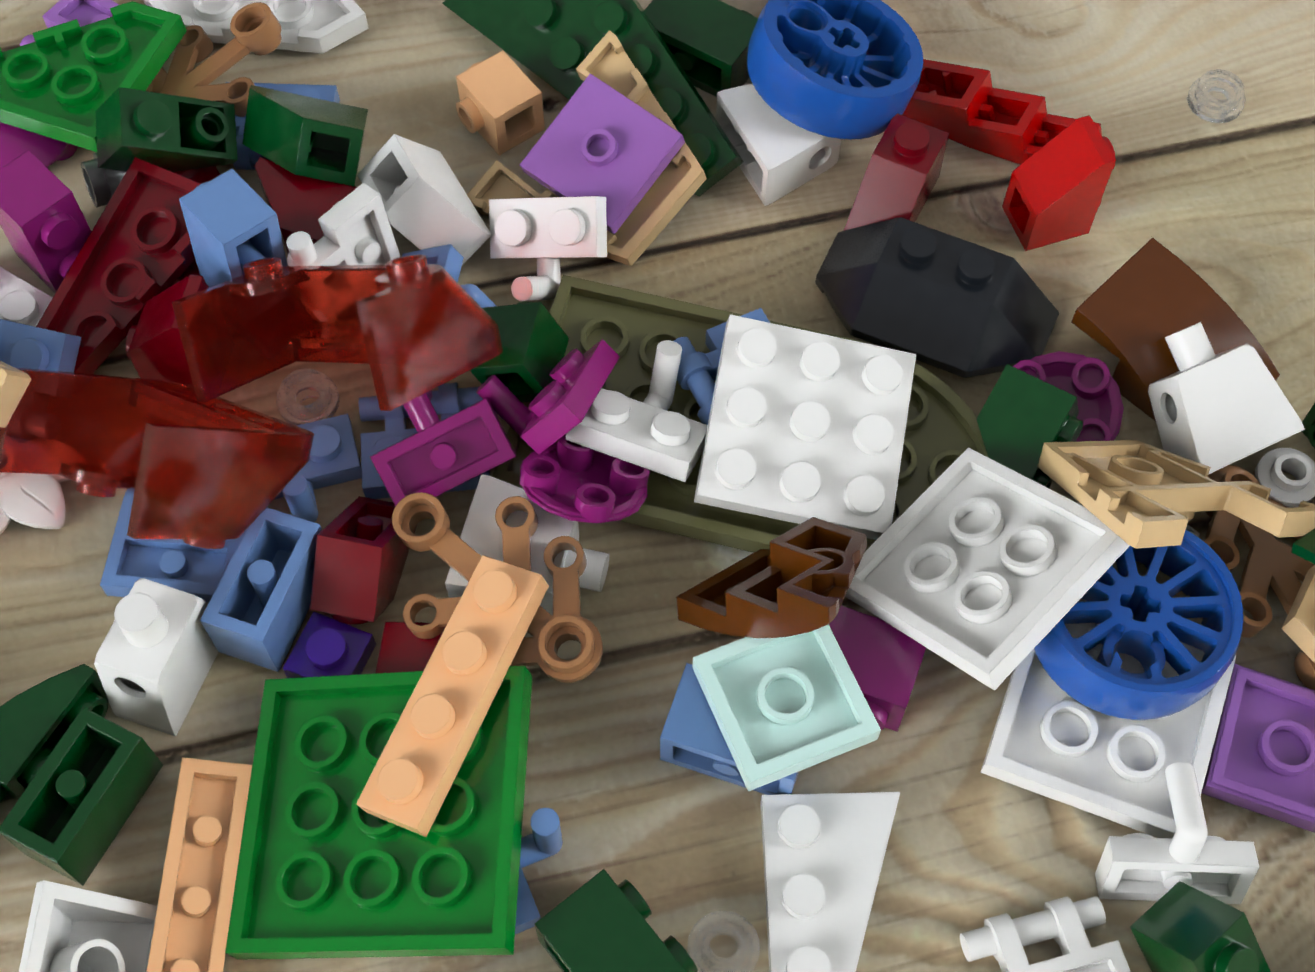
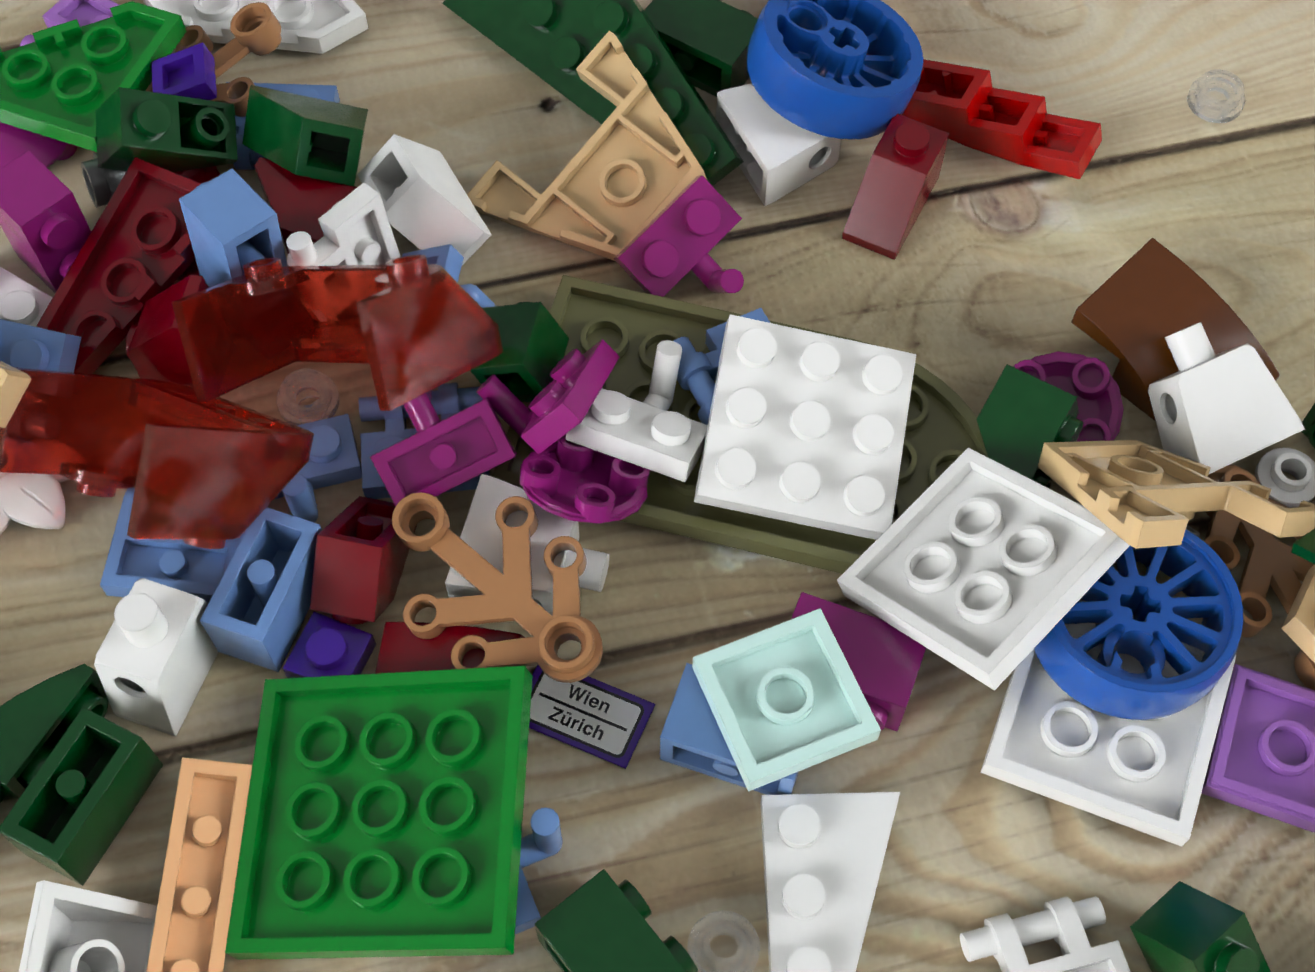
(186, 73): none -> dark purple plate
(453, 696): light nougat plate -> none
(499, 102): light nougat brick -> none
(546, 231): white plate -> none
(589, 716): none -> sticker
(603, 149): medium lavender plate -> none
(681, 241): none -> magenta plate
(779, 589): reddish brown slope -> none
(935, 297): black wedge -> none
(1060, 186): red slope -> none
(1149, 867): white plate -> none

